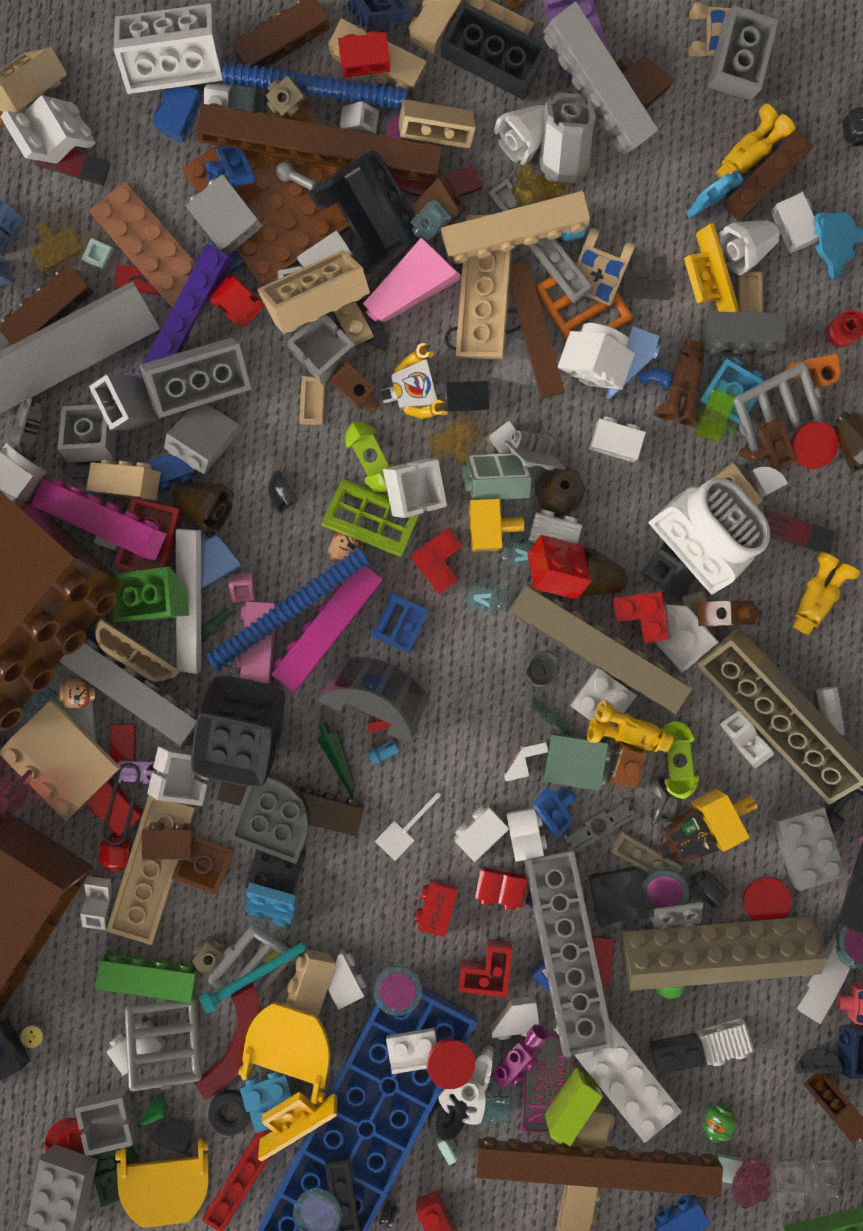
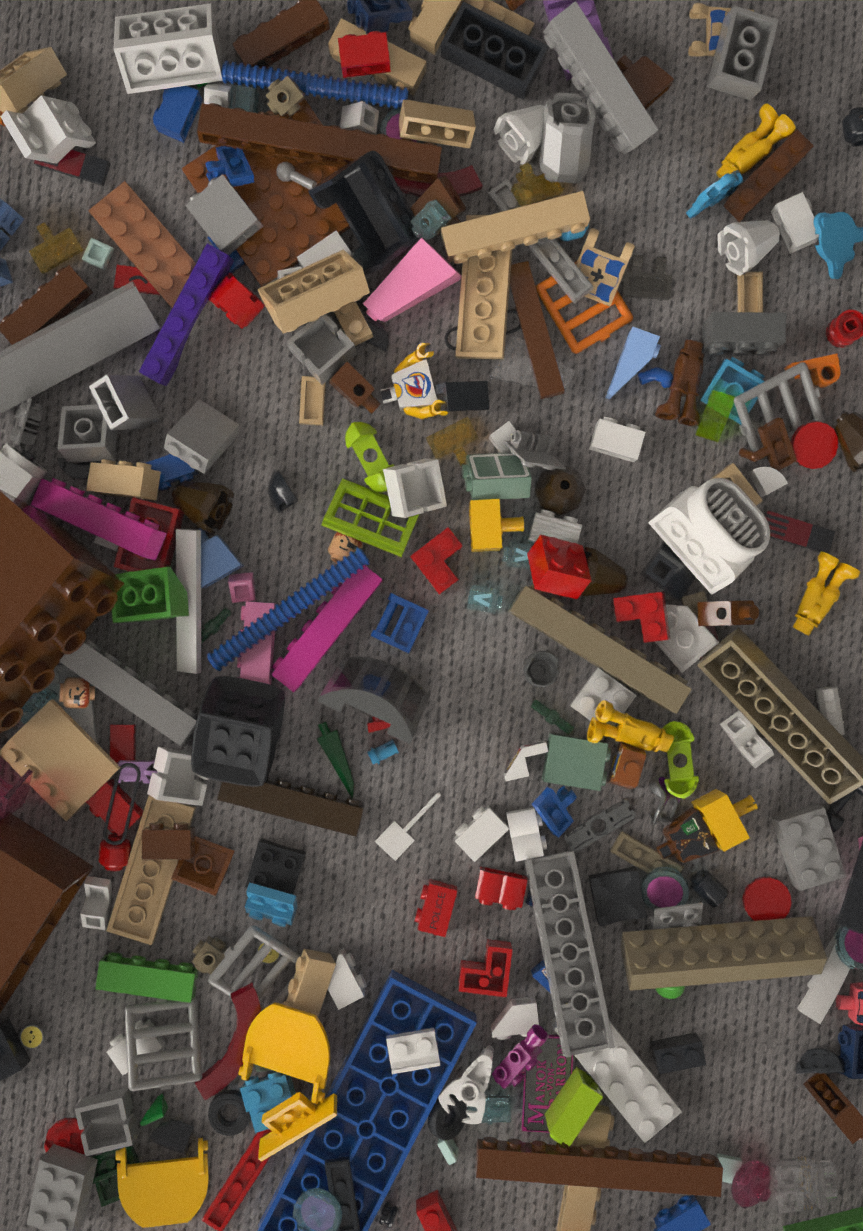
(133, 653): tan brick -> none
(195, 377): light grey brick -> none
(211, 1000): teal piece -> none
(272, 820): dark grey plate -> none
(397, 990): tile -> none
(450, 1063): red tile -> none
(597, 356): white piece -> none
(604, 950): red tile -> none
(709, 272): yellow bracket -> none
(719, 1123): bright green head -> none
(726, 1042): white brick -> none

